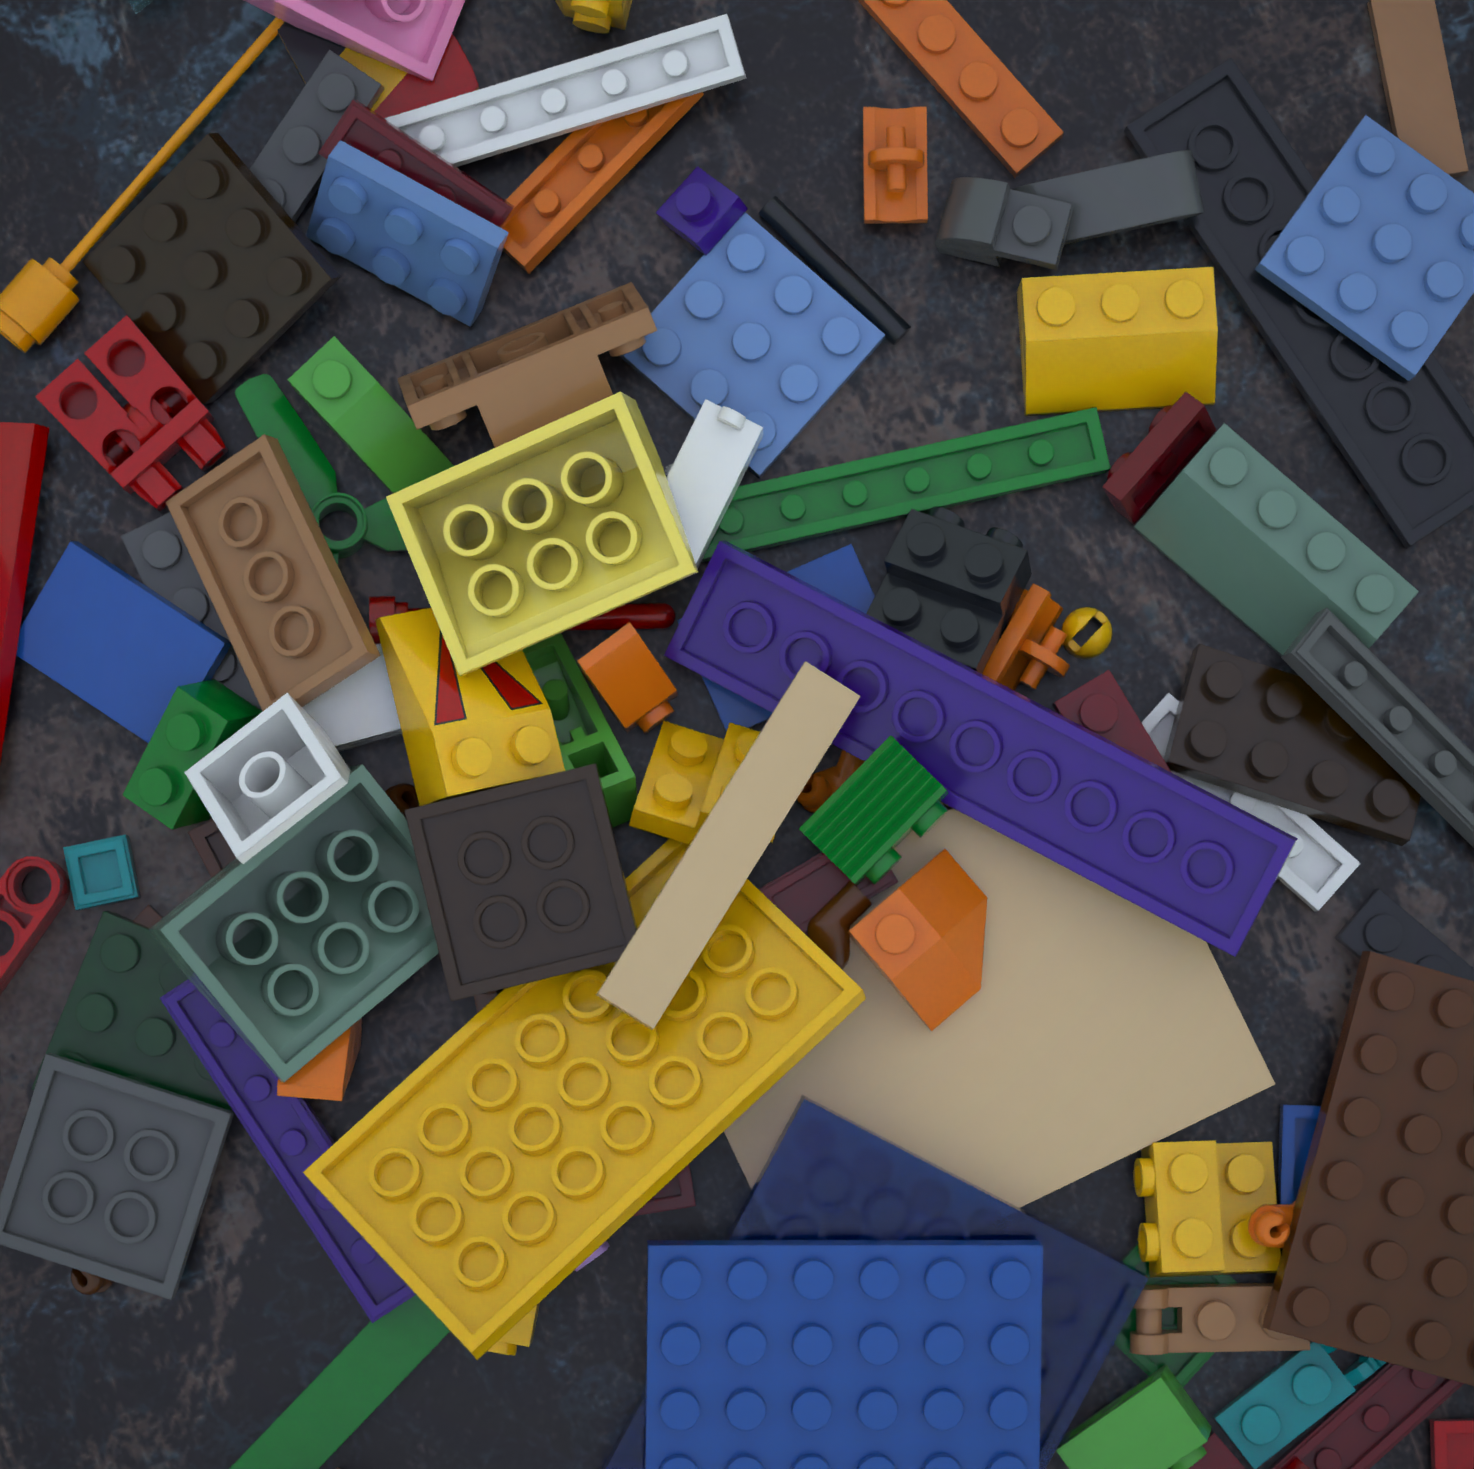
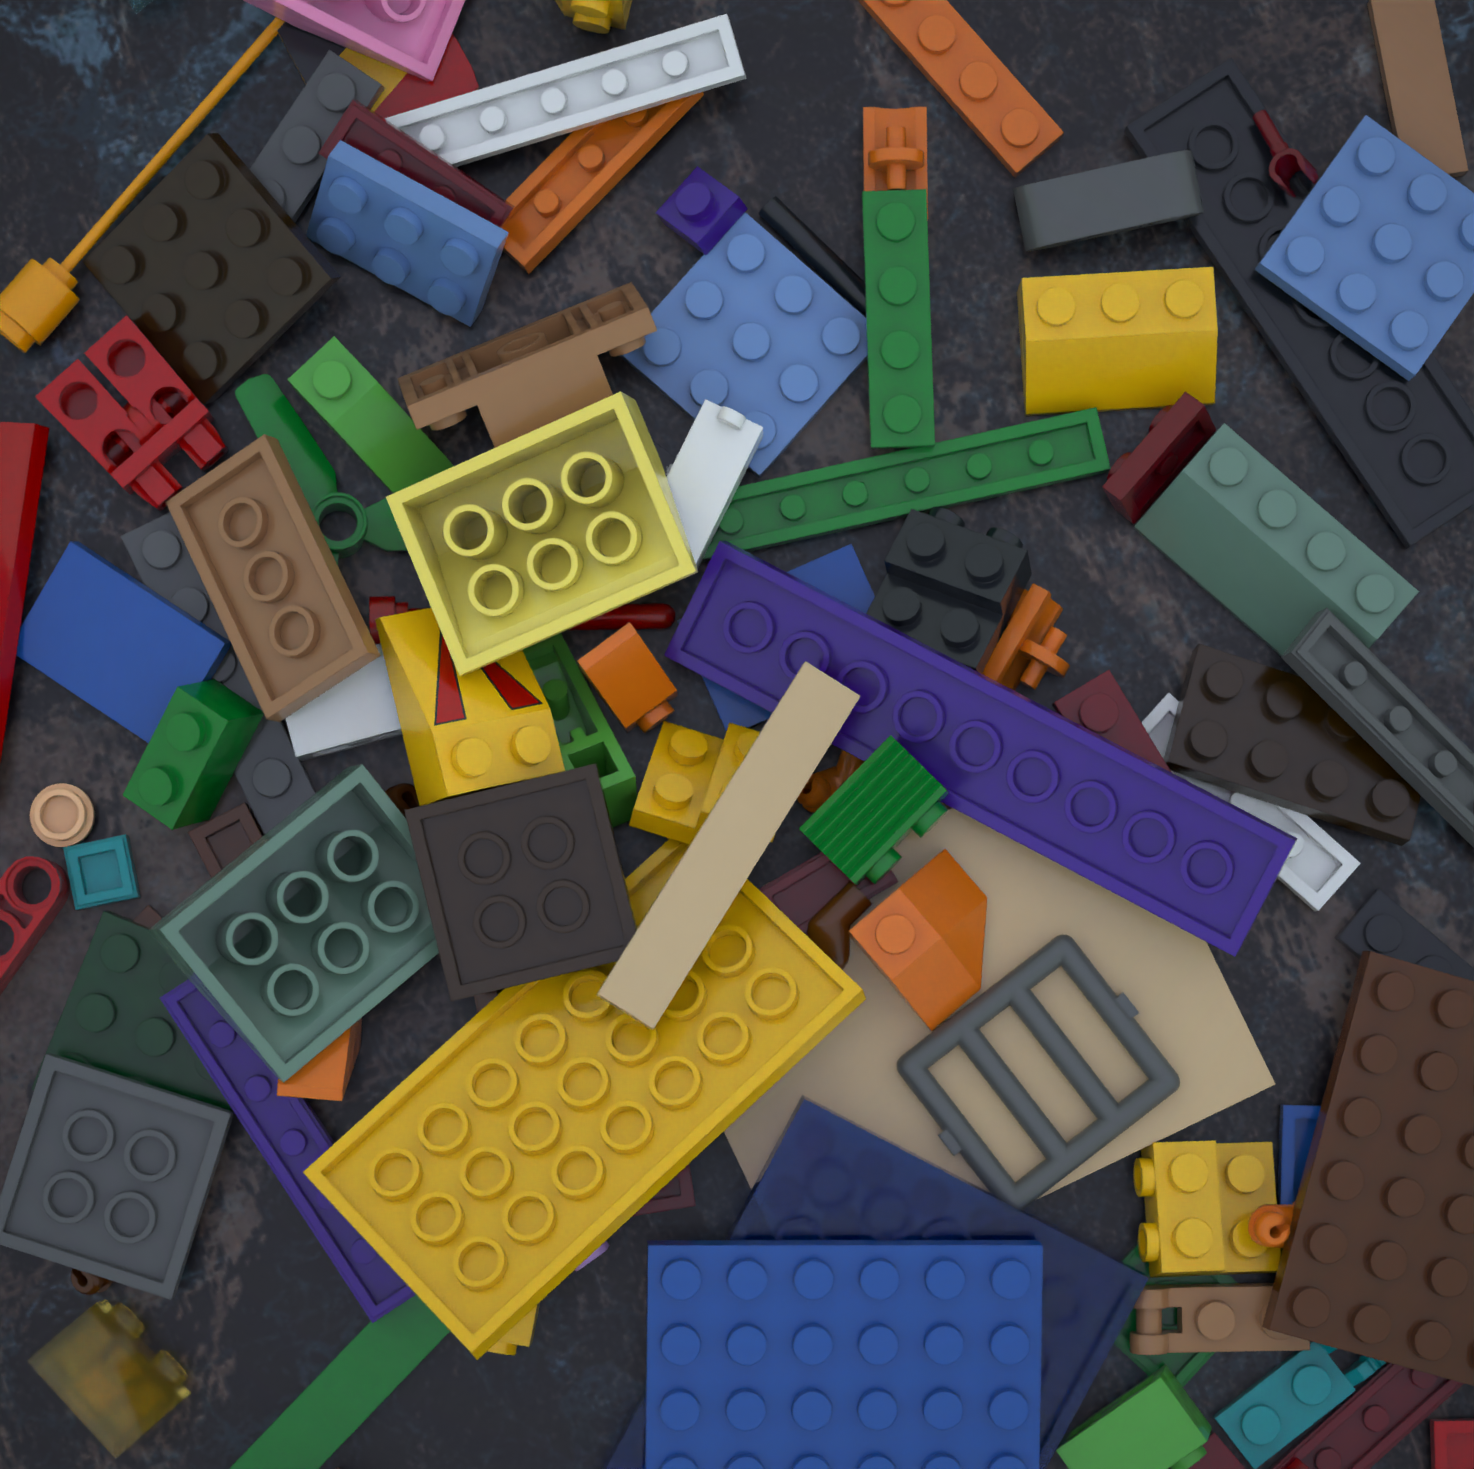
(62, 815): none -> light nougat plate
(112, 1376): none -> clear yellow slope
(268, 776): white slope -> none
(898, 319): none -> green plate
(992, 222): dark grey brick -> none
(1098, 641): yellow hinge -> none
(1111, 1116): none -> dark grey bar
(1285, 160): none -> dark red hand

